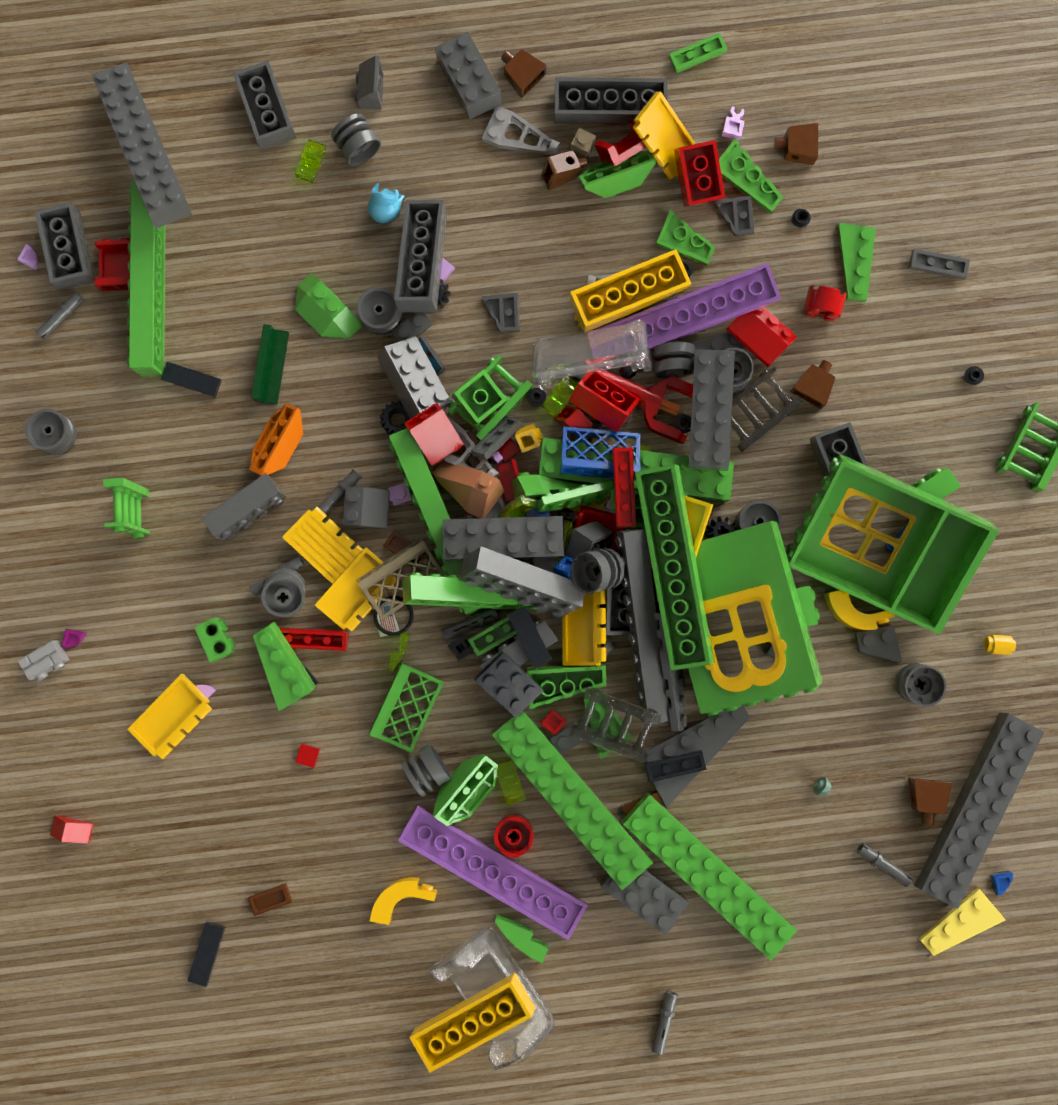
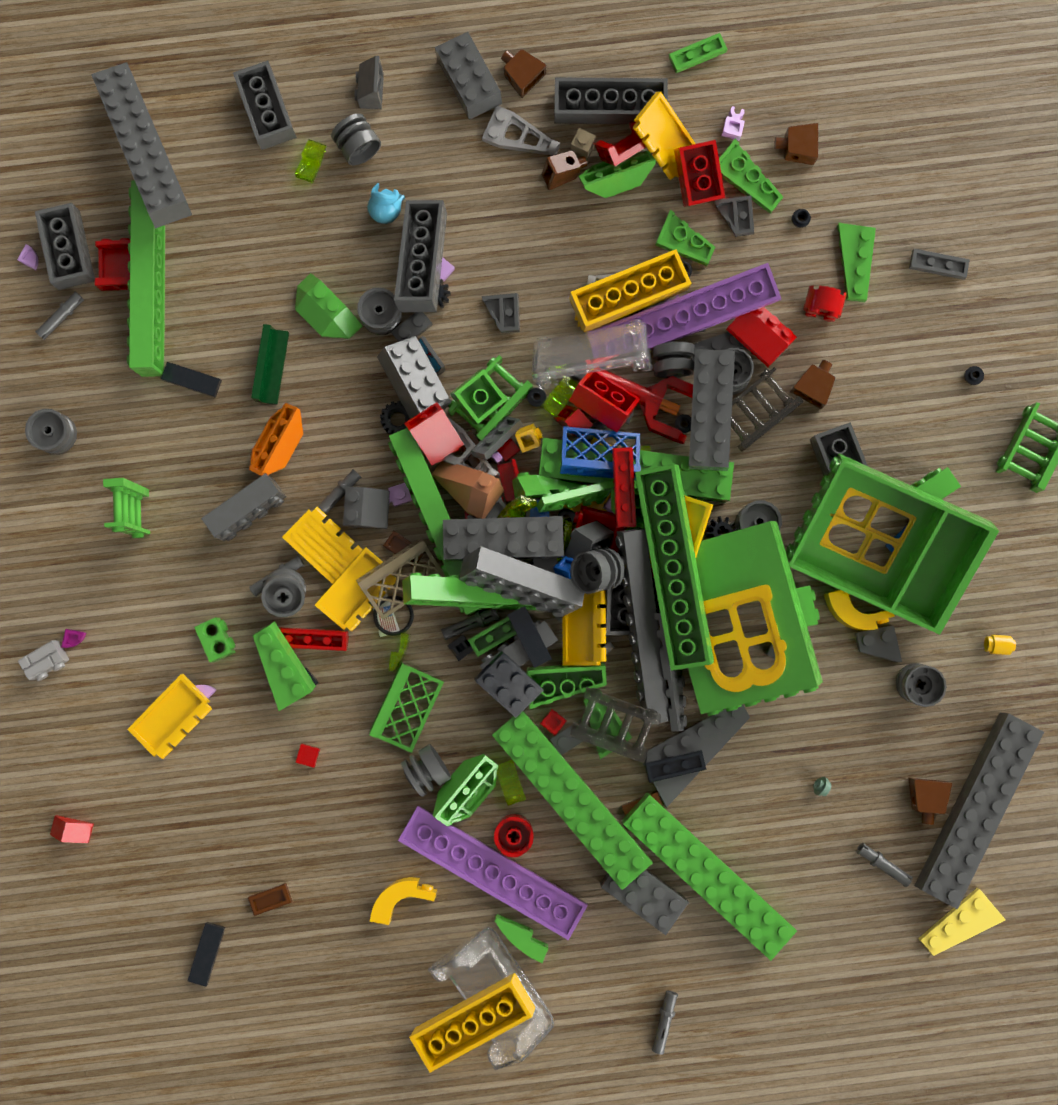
(627, 372): black plate -> none
(1001, 882): blue tile -> none

